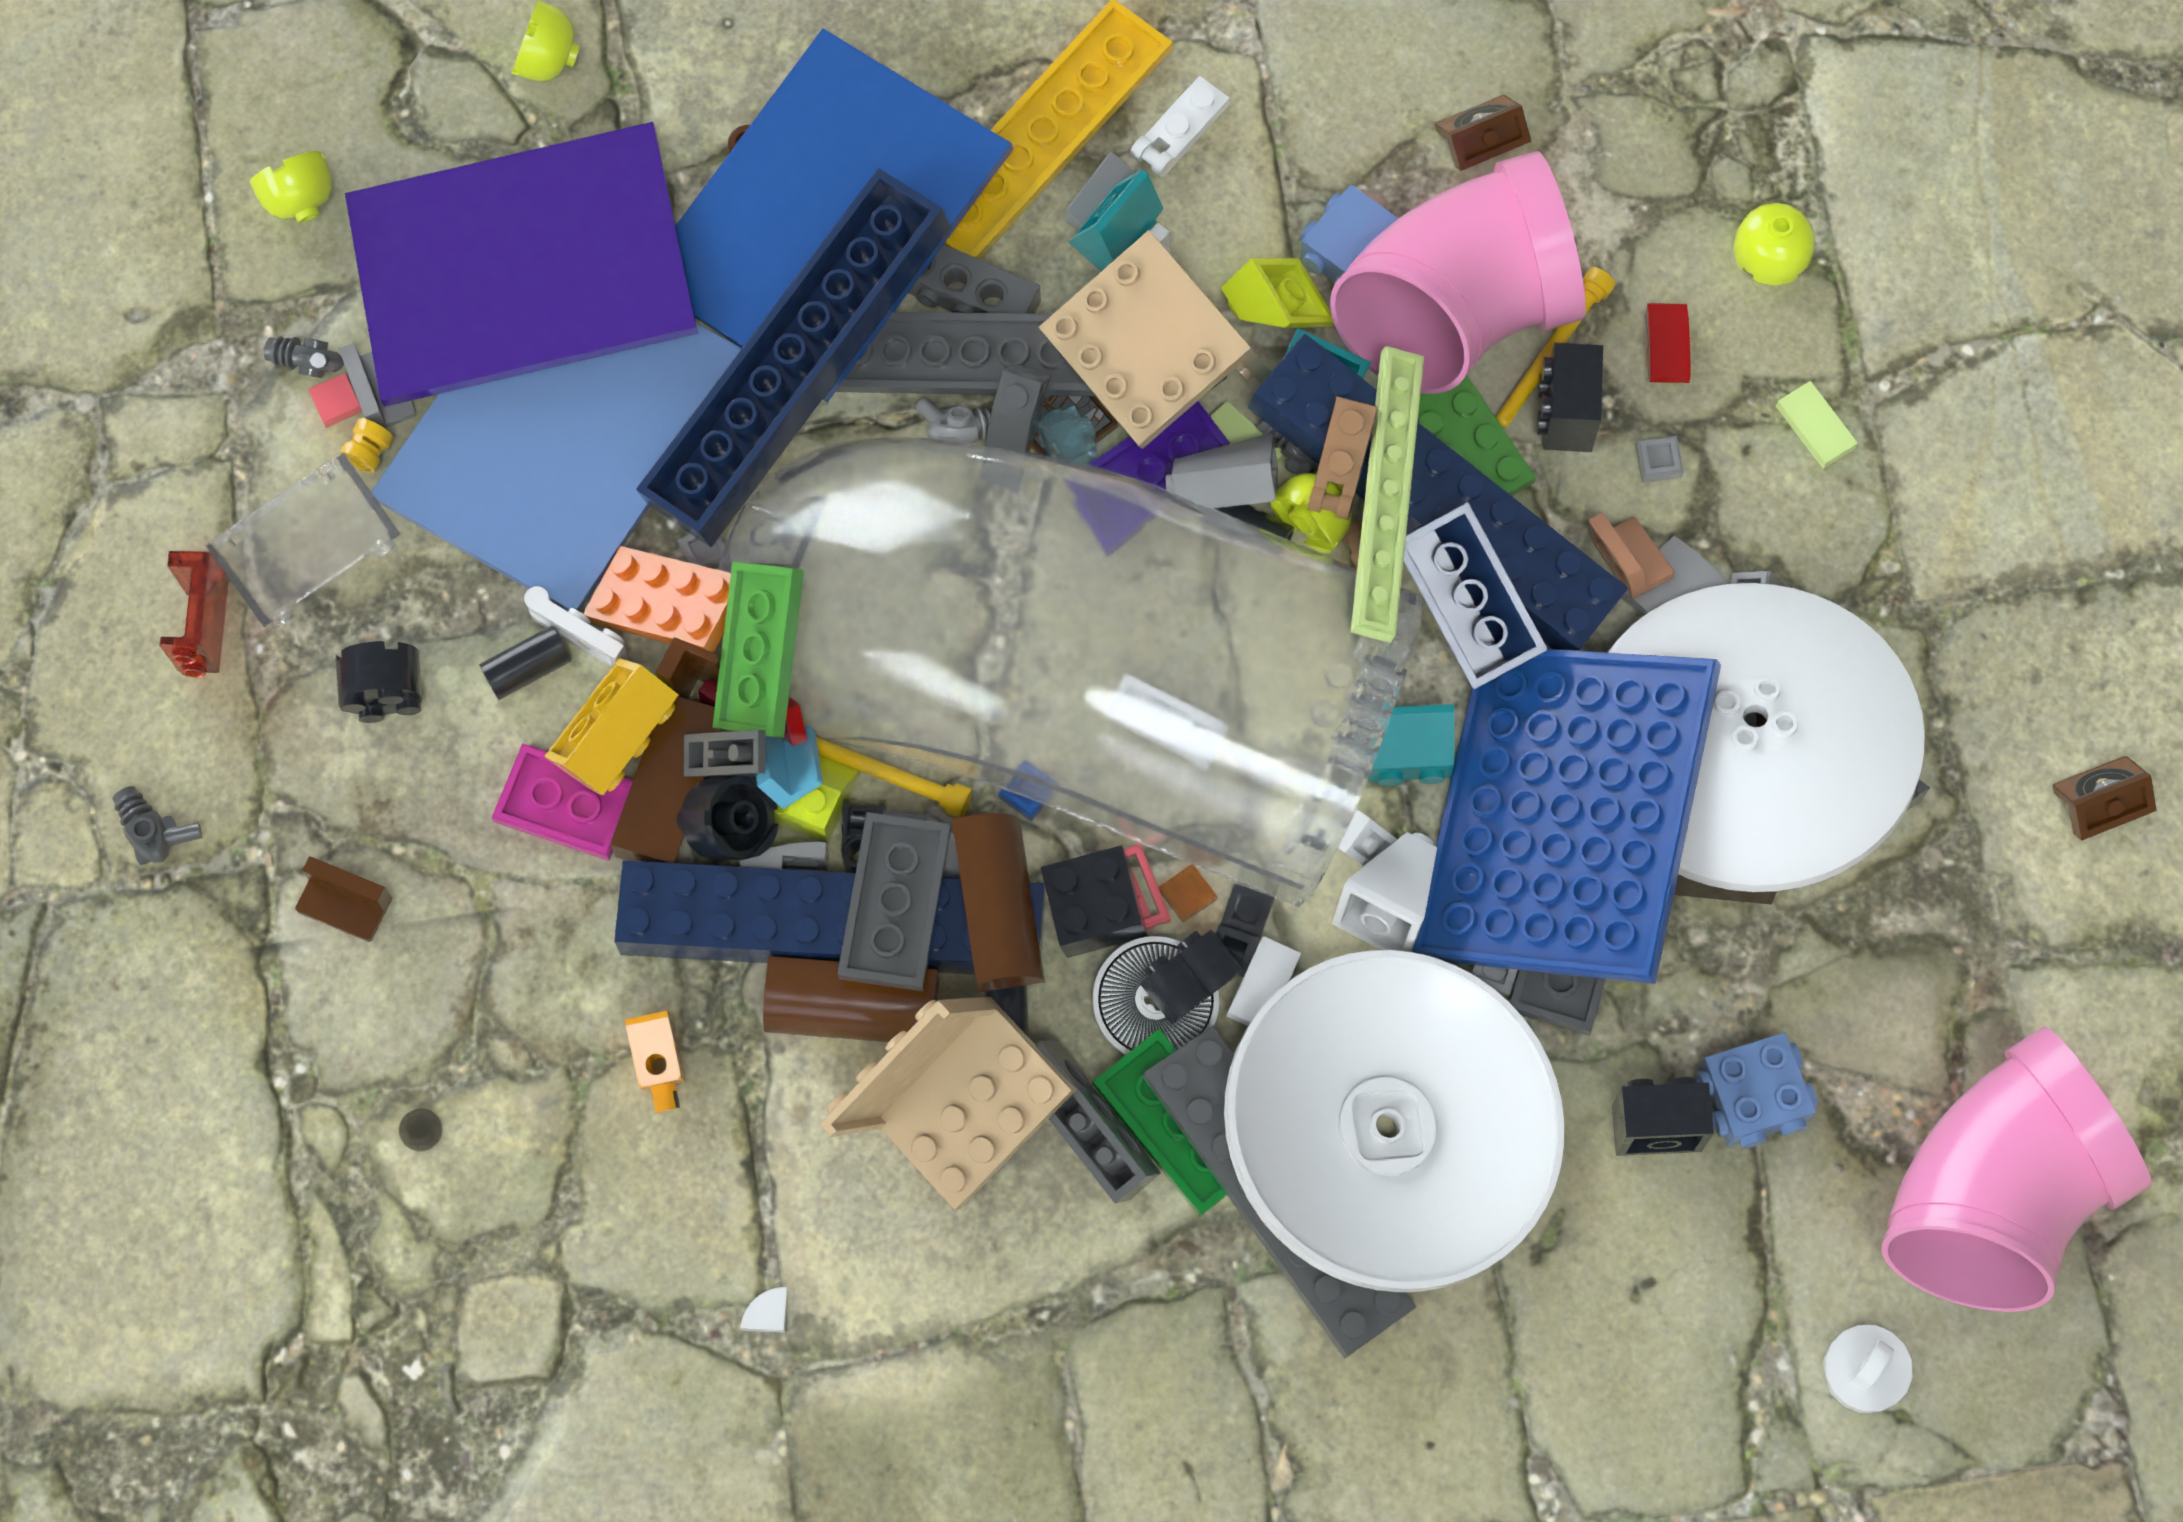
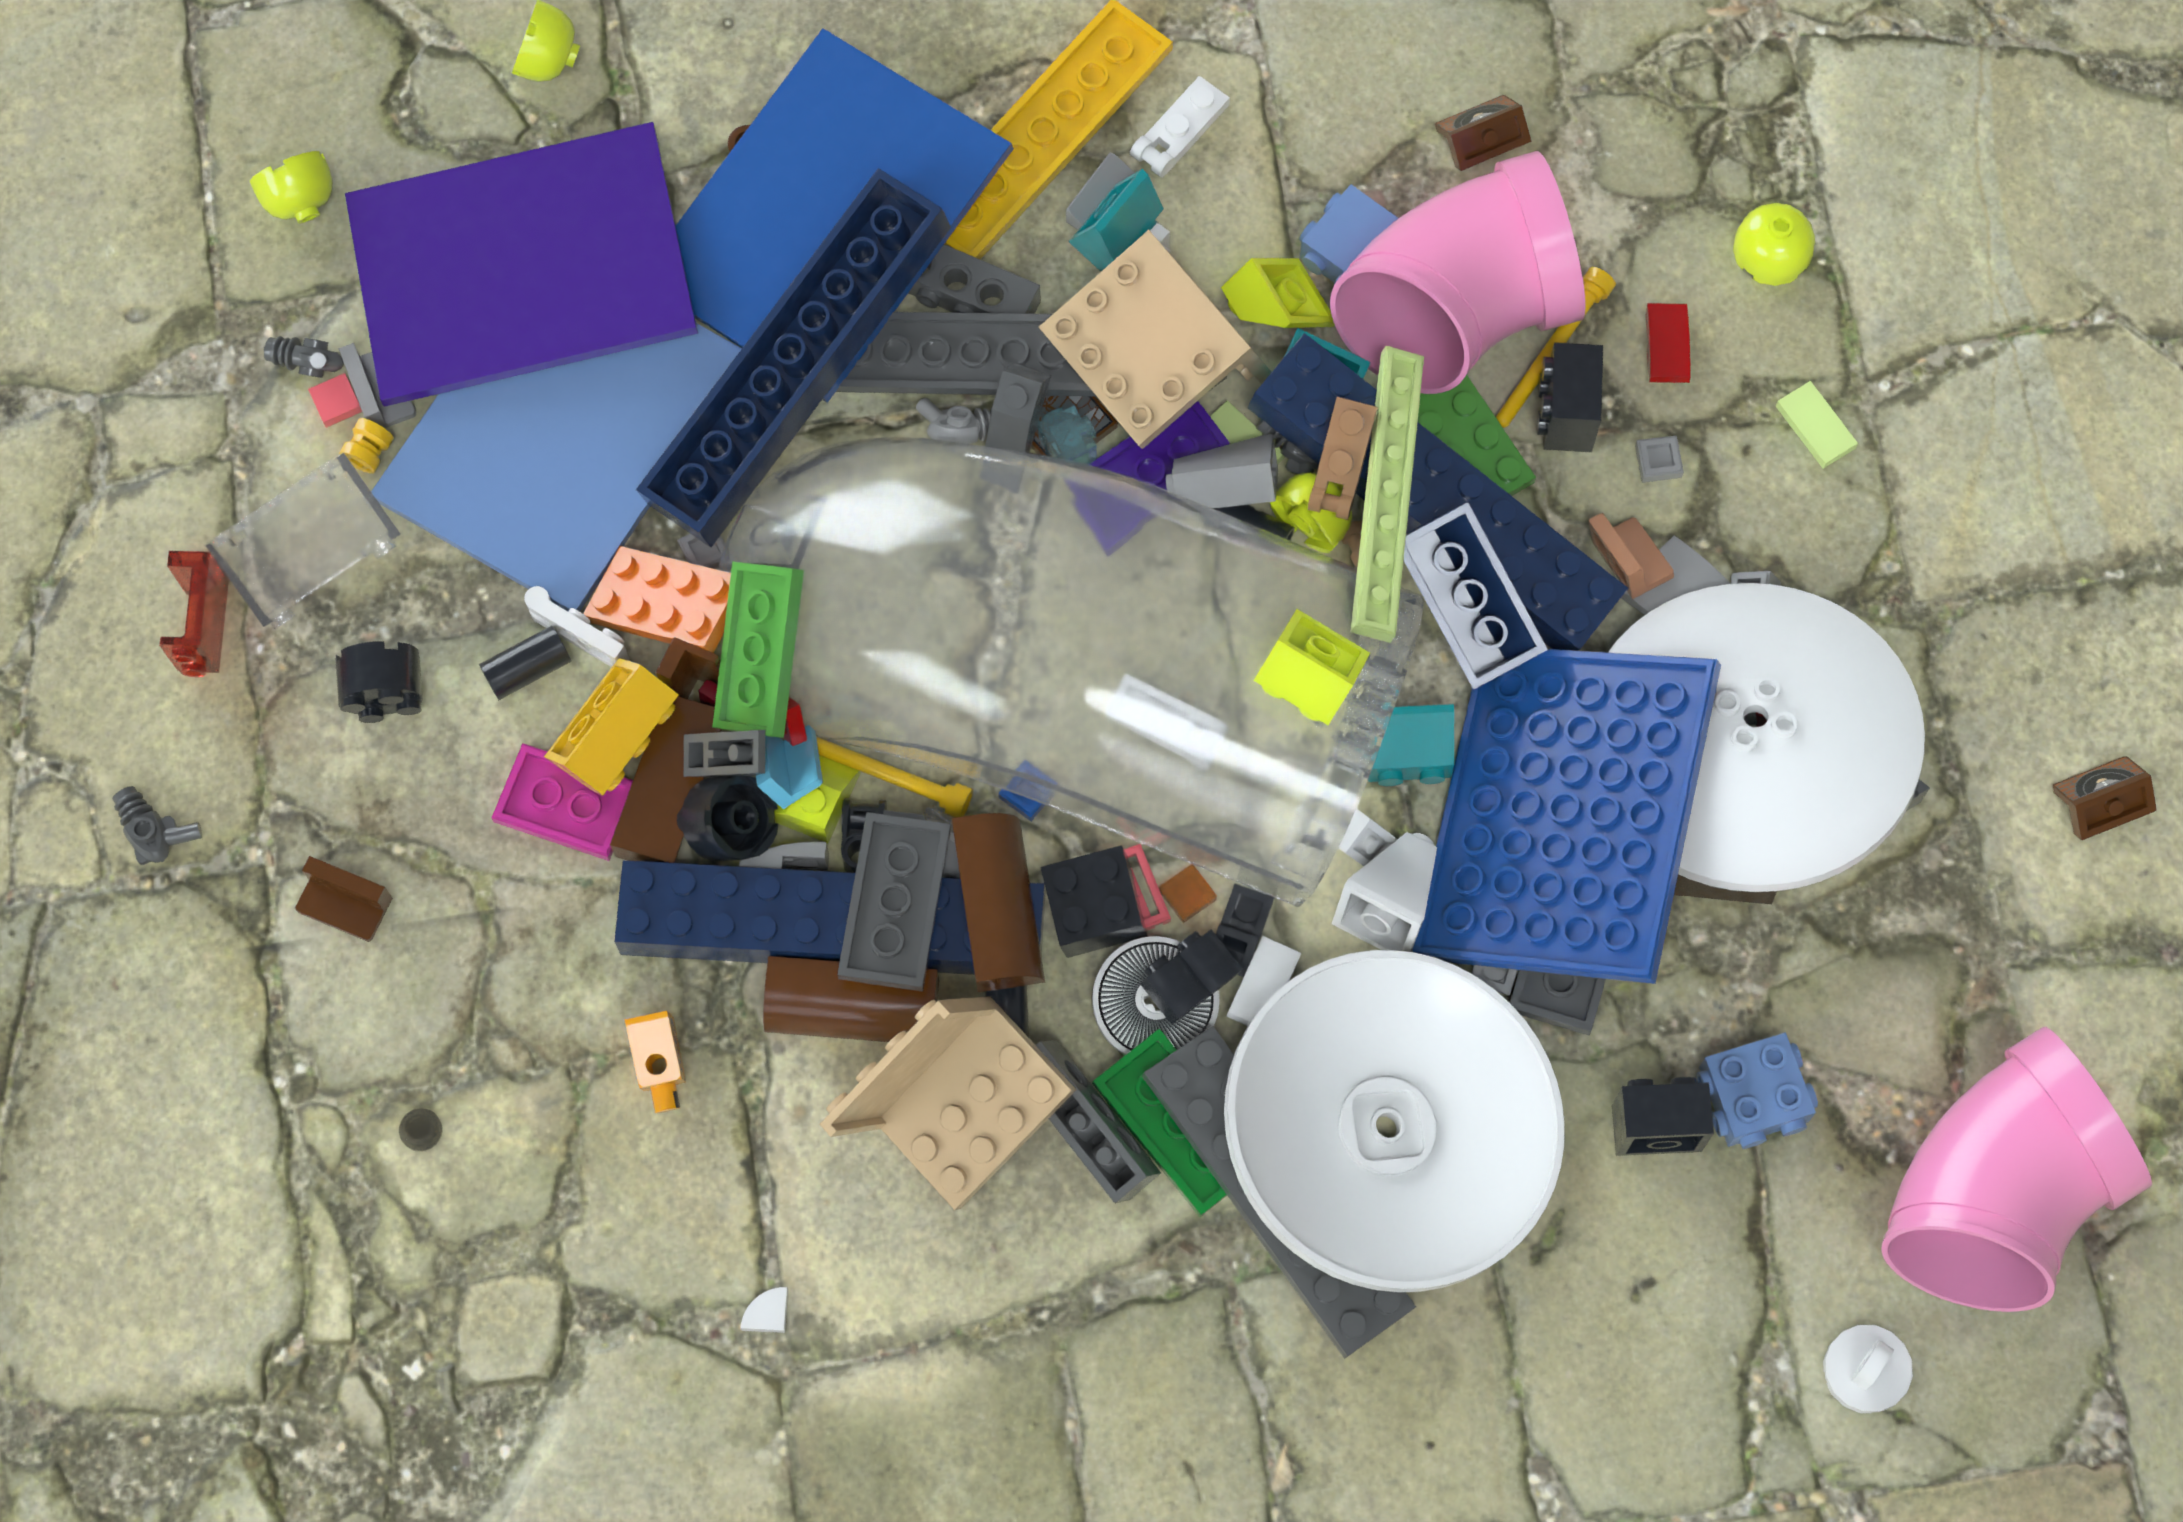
(1311, 667): none -> neon yellow slope

